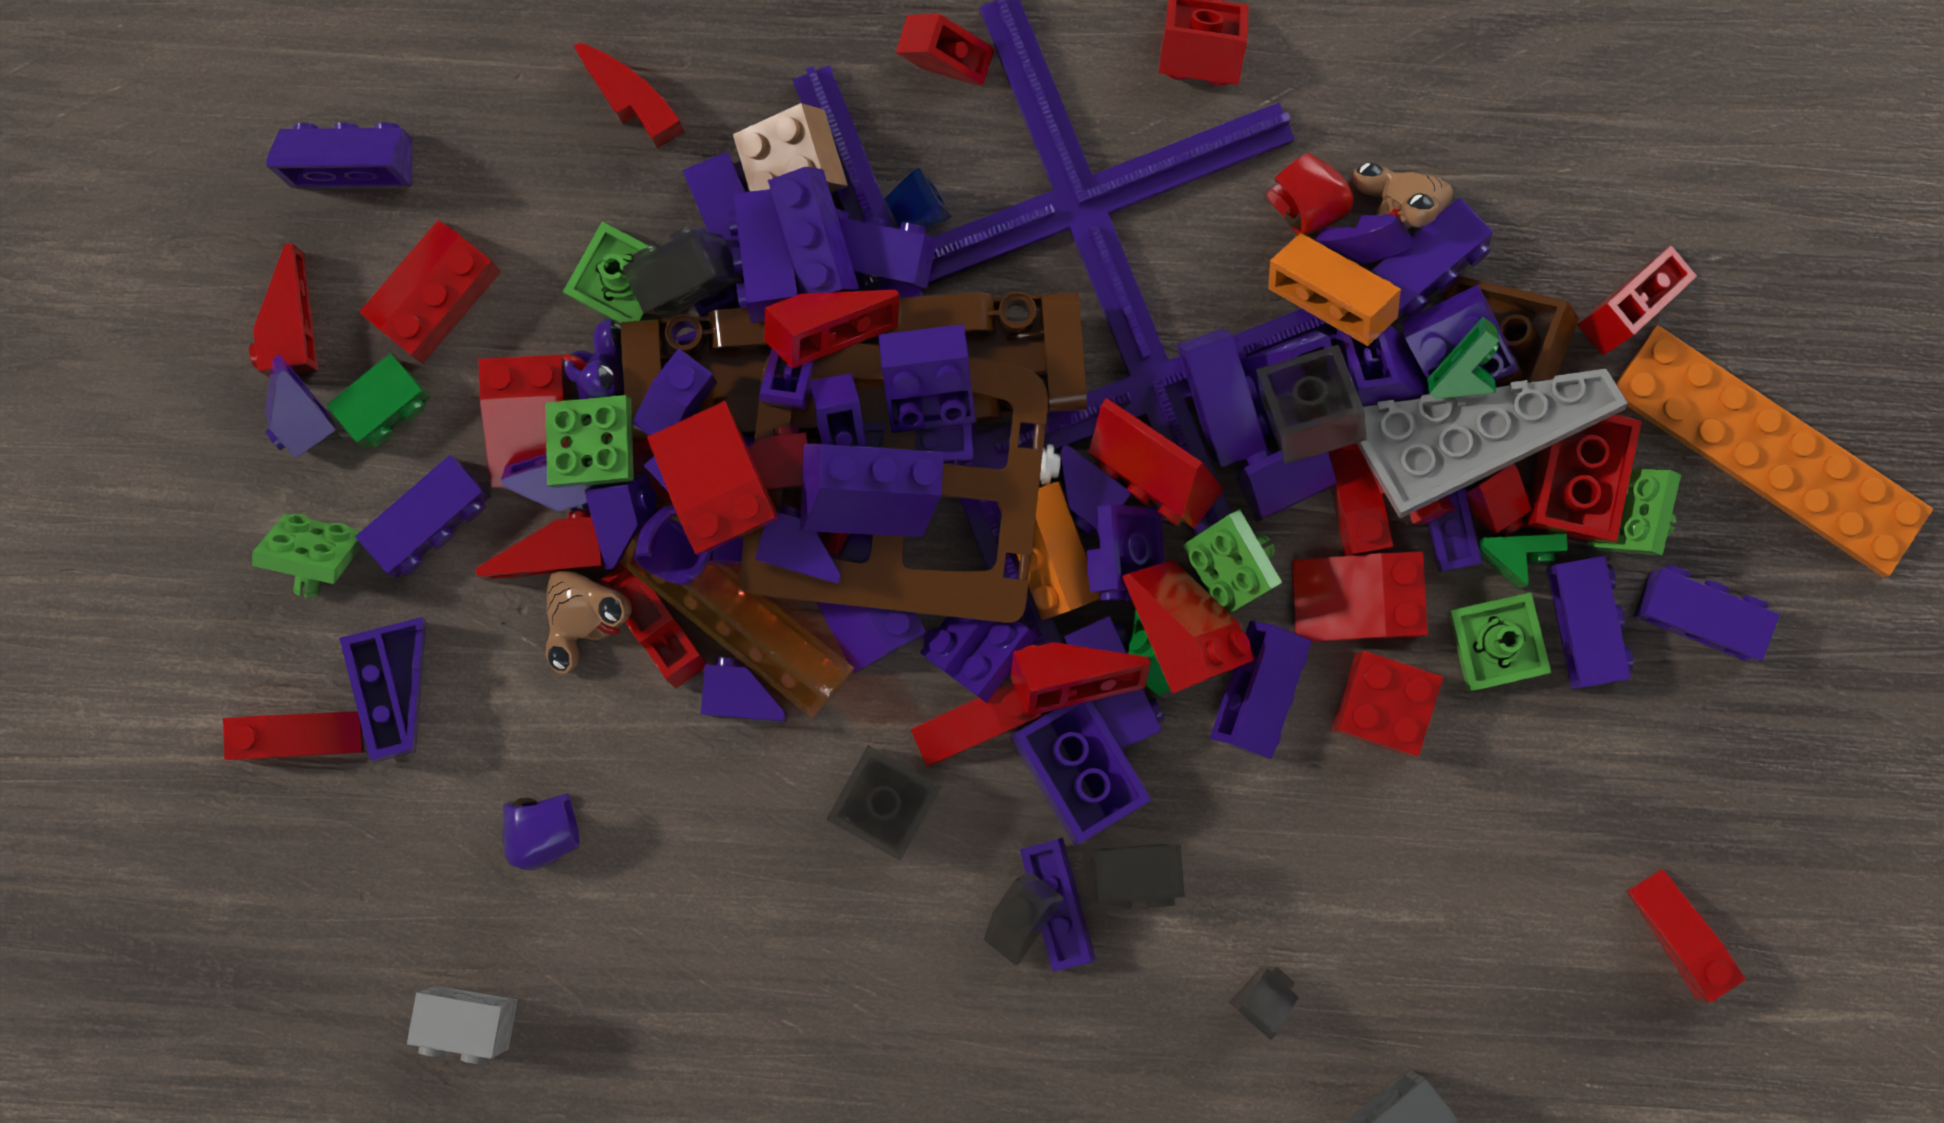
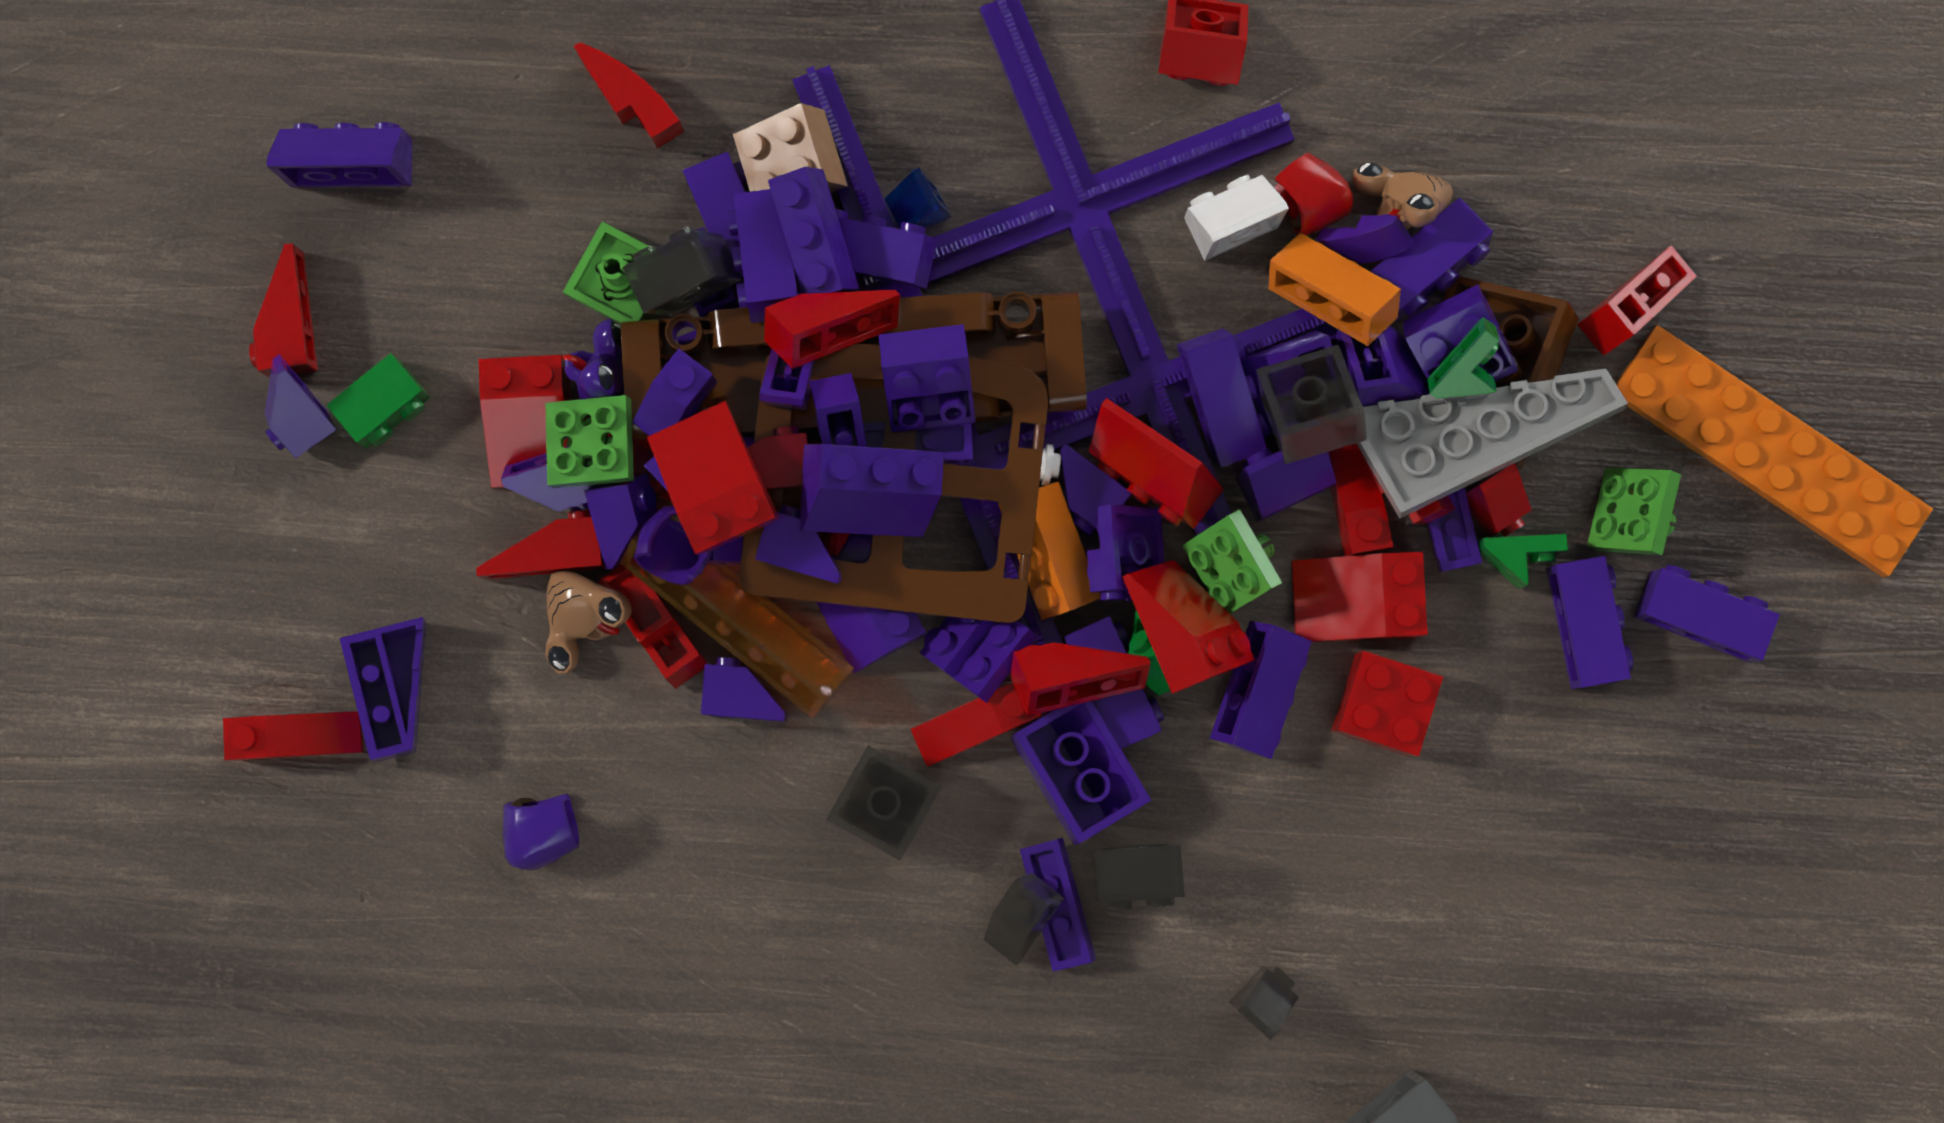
(308, 550): bright green plate -> none
(424, 517): dark purple brick -> none
(430, 291): red slope -> none
(461, 1023): light grey brick -> none
(944, 48): red slope -> none
(1235, 215): none -> white slope
(1514, 638): bright green plate -> none
(1584, 481): red slope -> none
(1686, 938): red slope -> none

